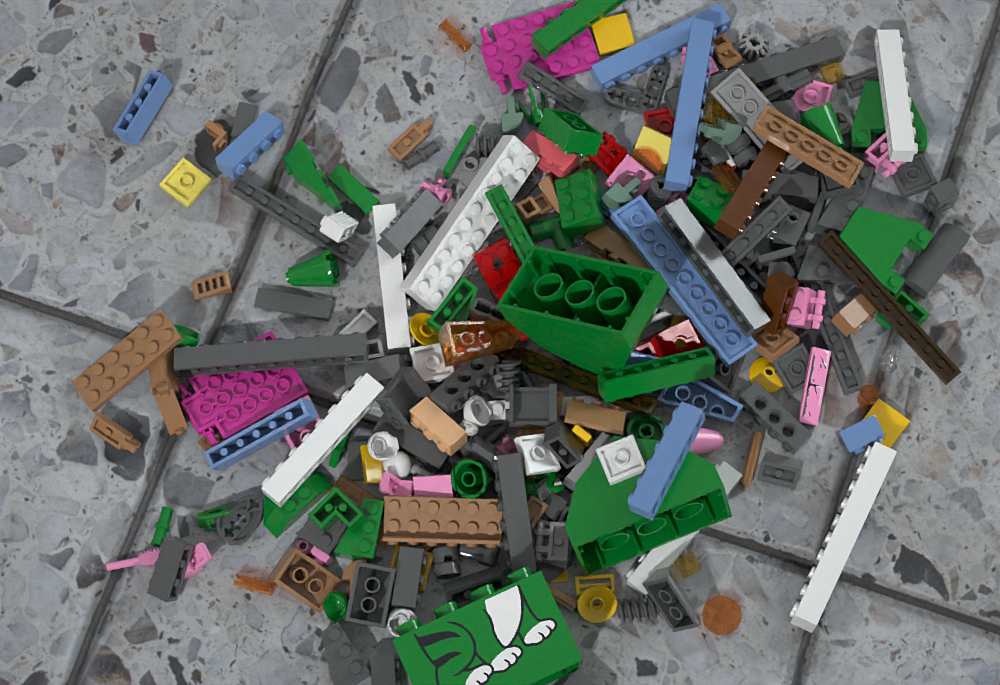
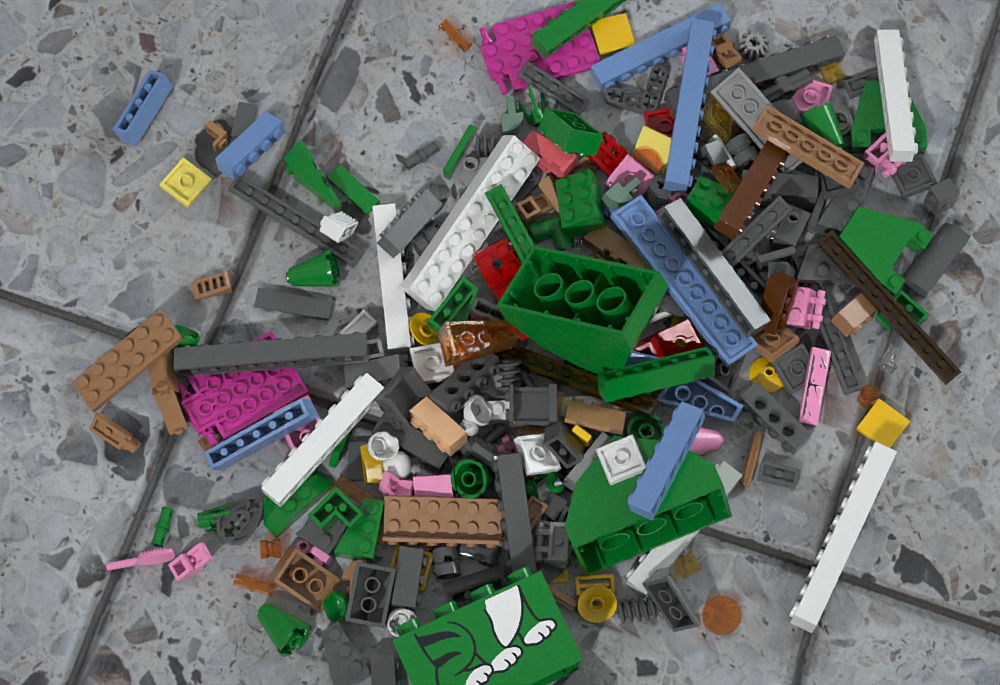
(170, 569): dark grey brick -> none
(275, 548): none -> clear orange wheel
(283, 629): none -> green cone
(410, 140): medium nougat hinge -> none
(440, 193): bright pink piece -> none
(723, 132): sand green brick -> none
(862, 434): medium blue brick -> none

